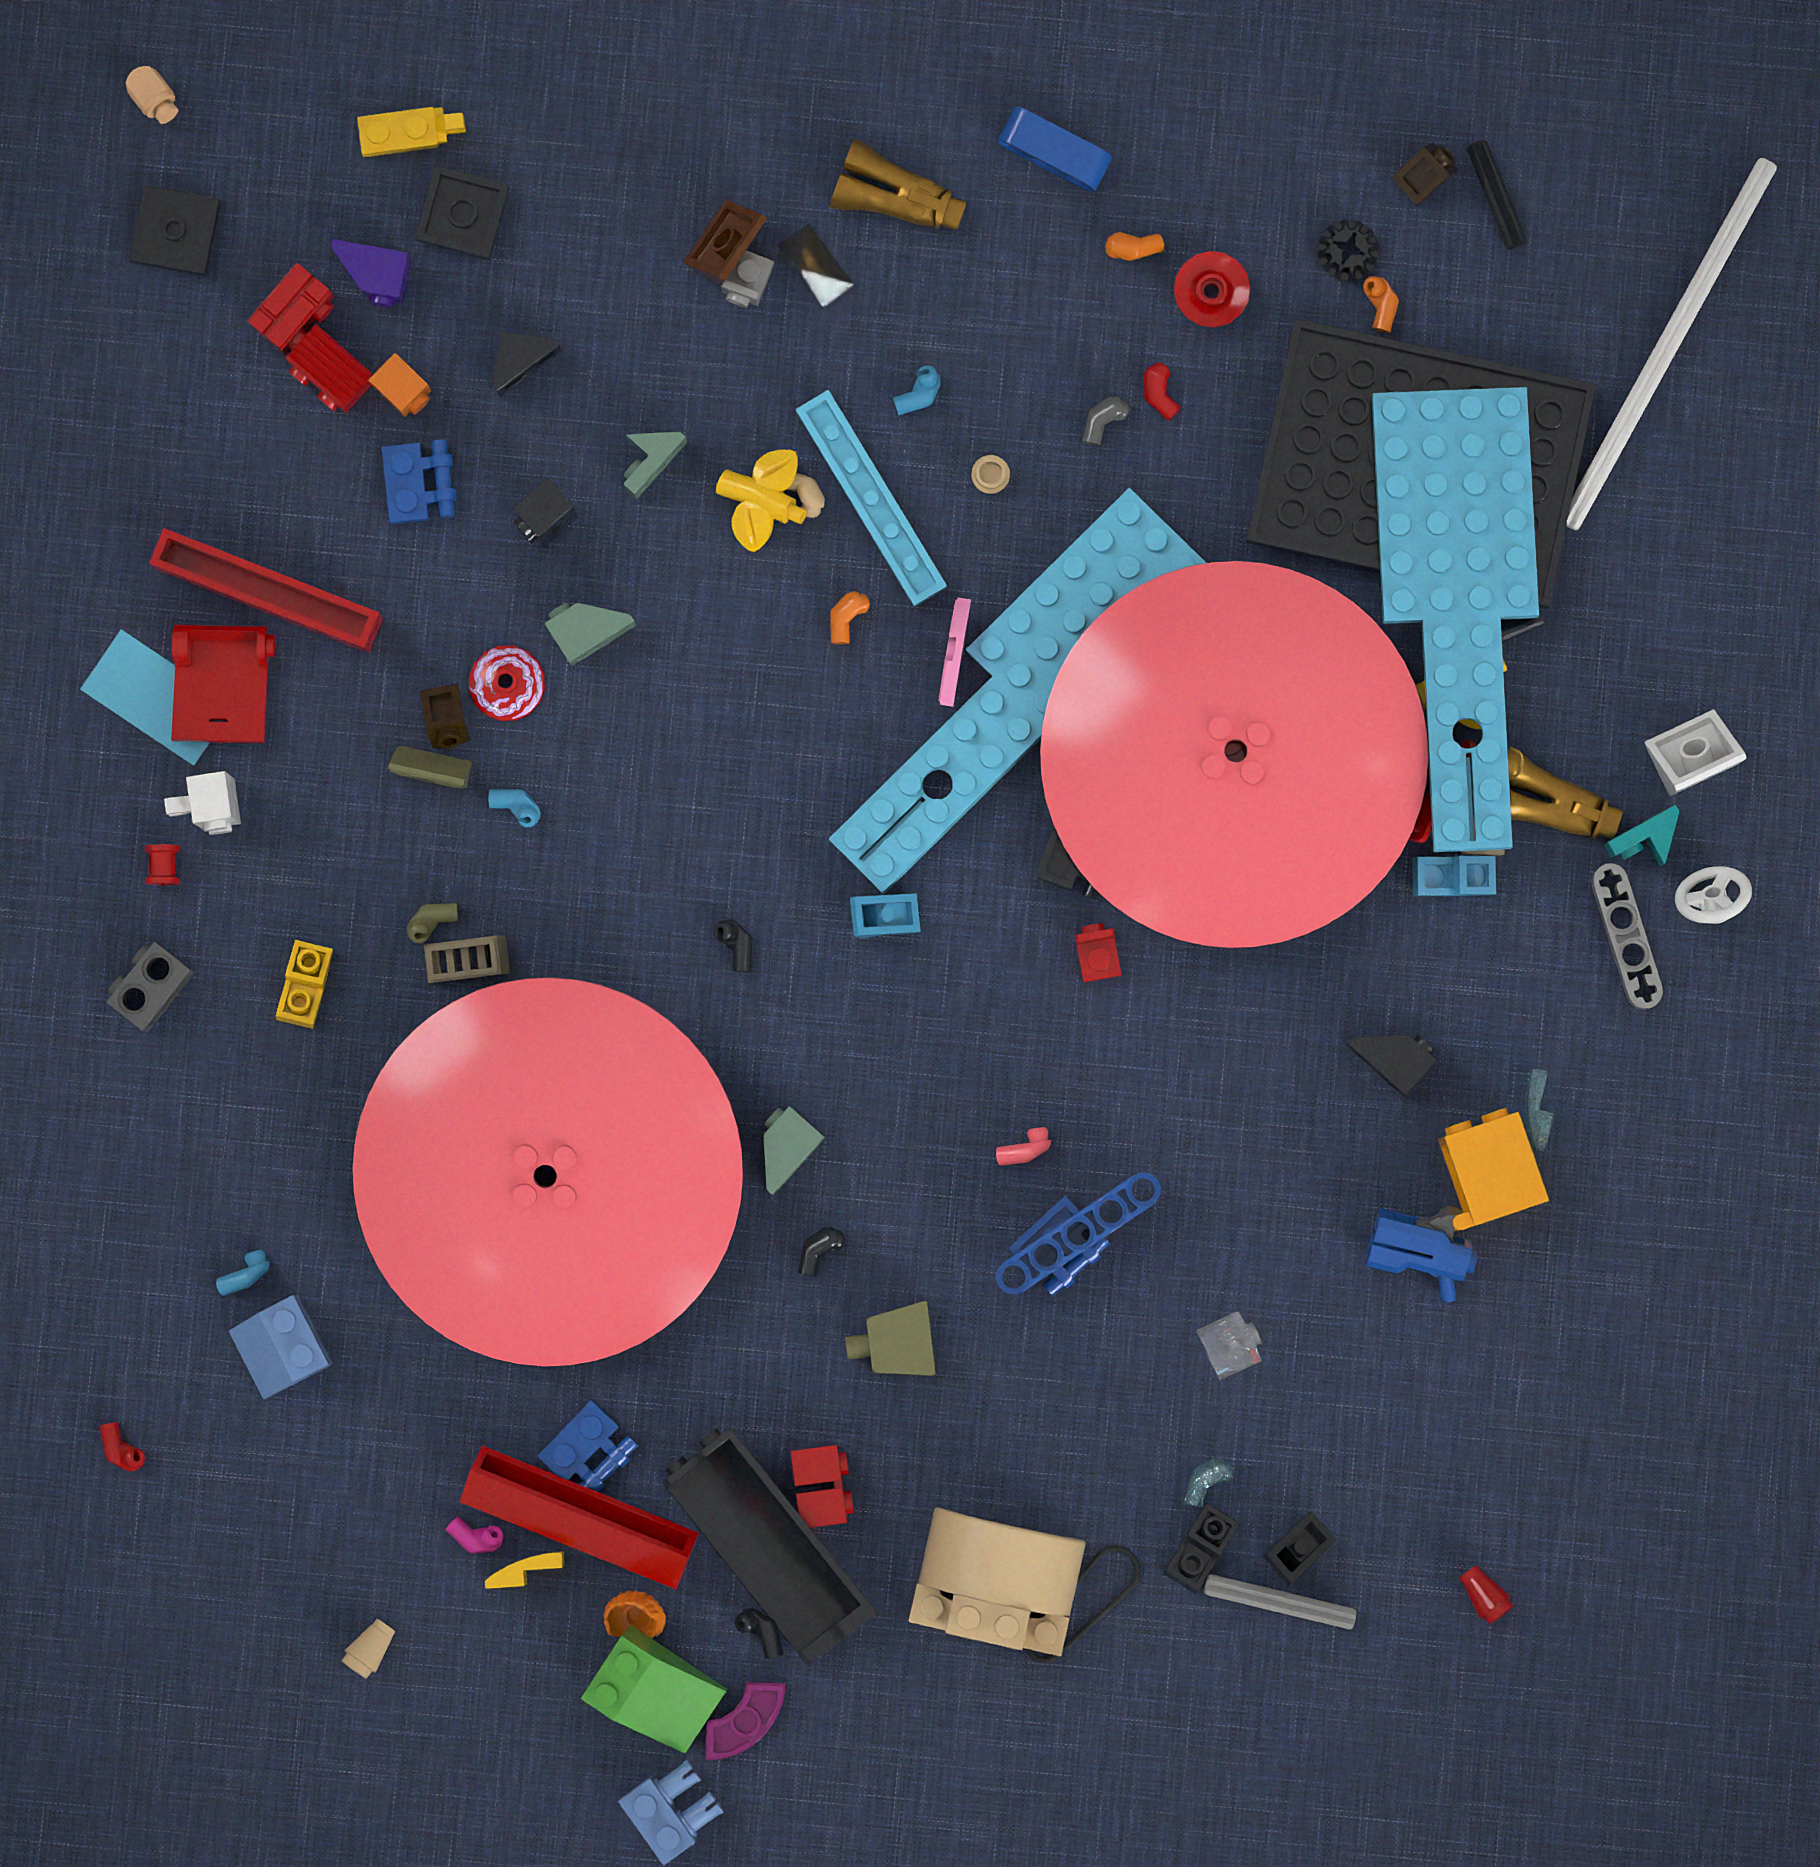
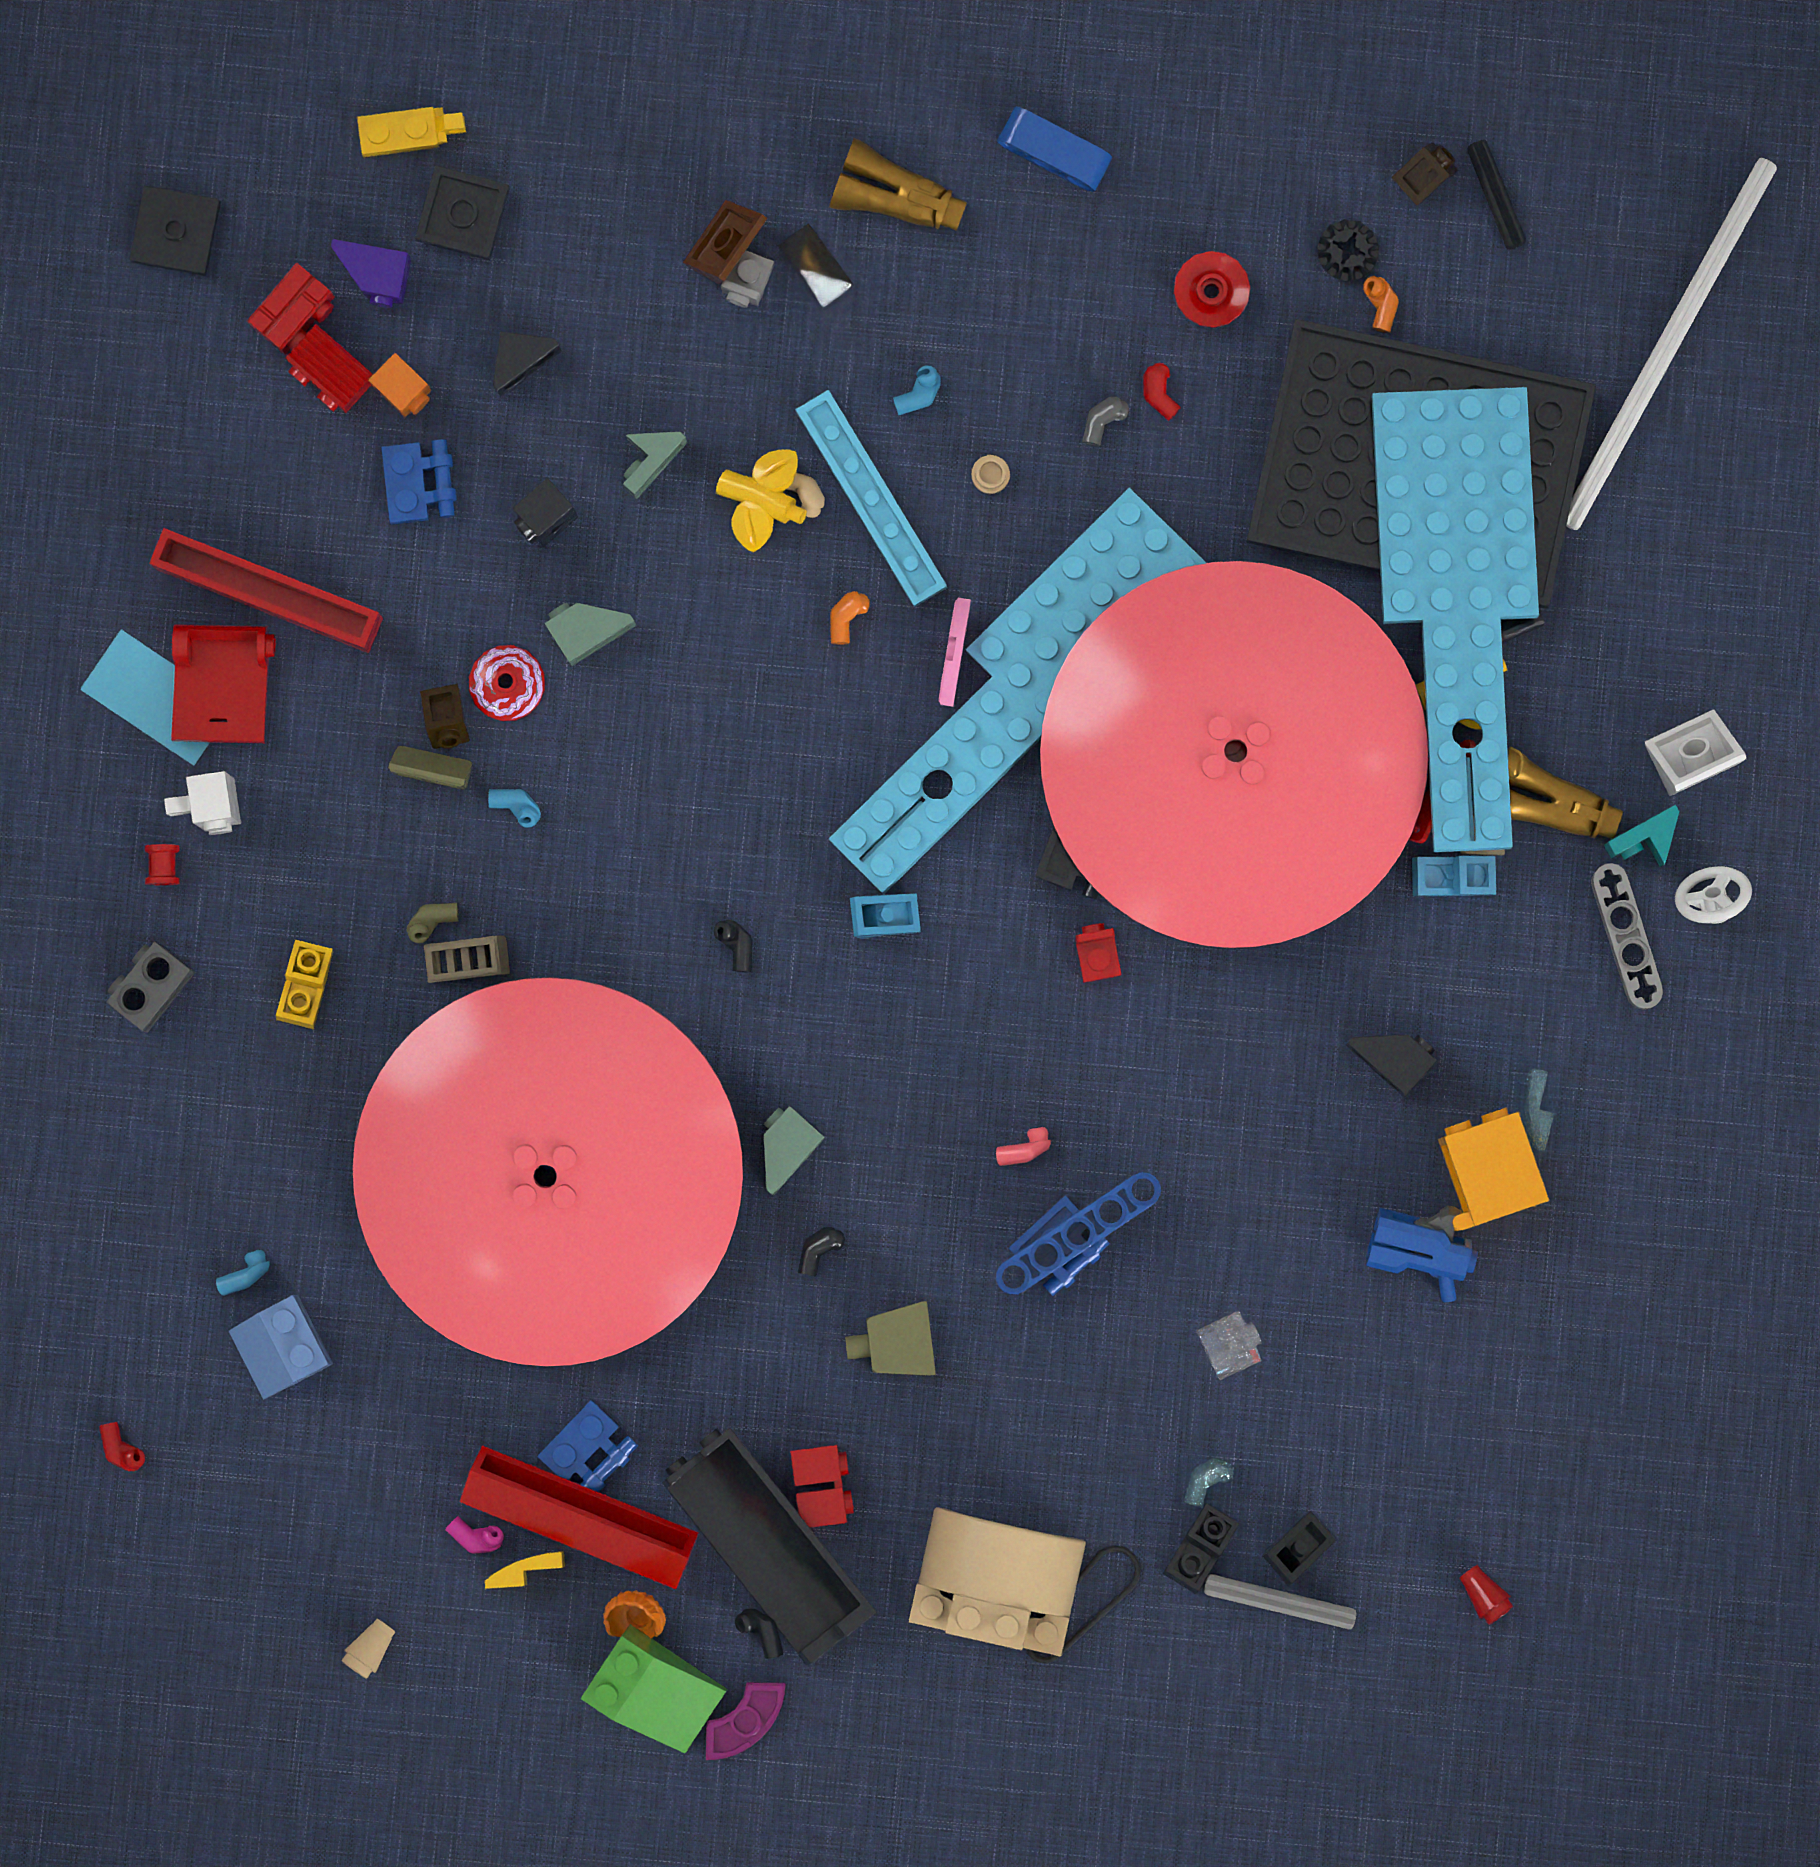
(151, 94): light nougat arm -> none
(658, 1820): medium blue brick -> none
(1132, 247): orange arm -> none

